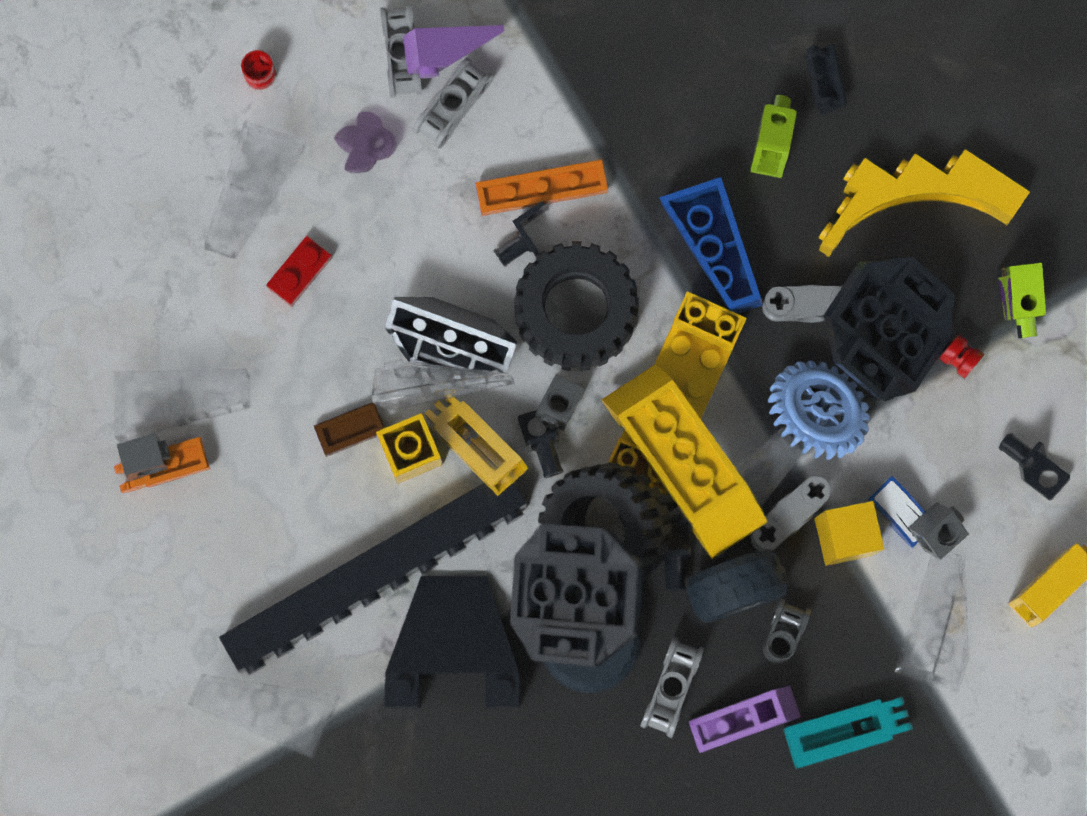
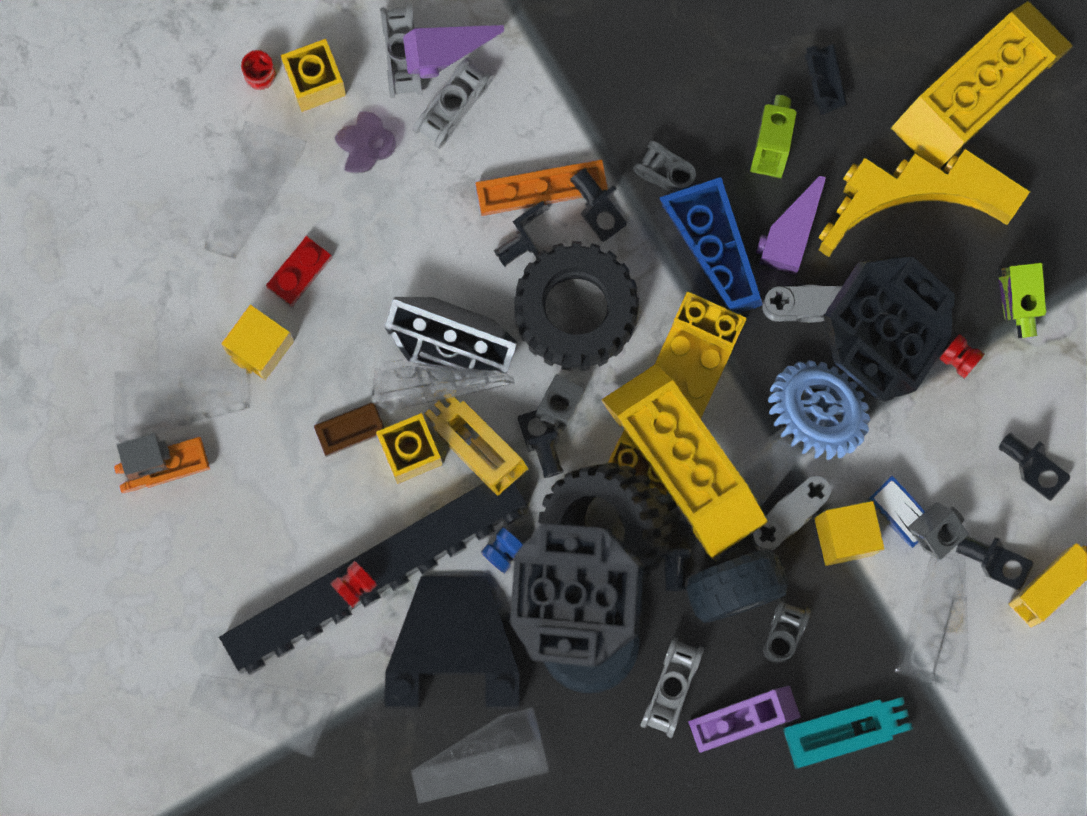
(257, 343): none -> yellow head
(313, 75): none -> yellow head
(353, 584): none -> red wheel
(490, 756): none -> clear wedge
(502, 550): none -> blue wheel
(597, 202): none -> black bracket
(661, 165): none -> dark grey piece
(789, 234): none -> medium lavender slope
(980, 84): none -> yellow slope
(993, 560): none -> black bracket

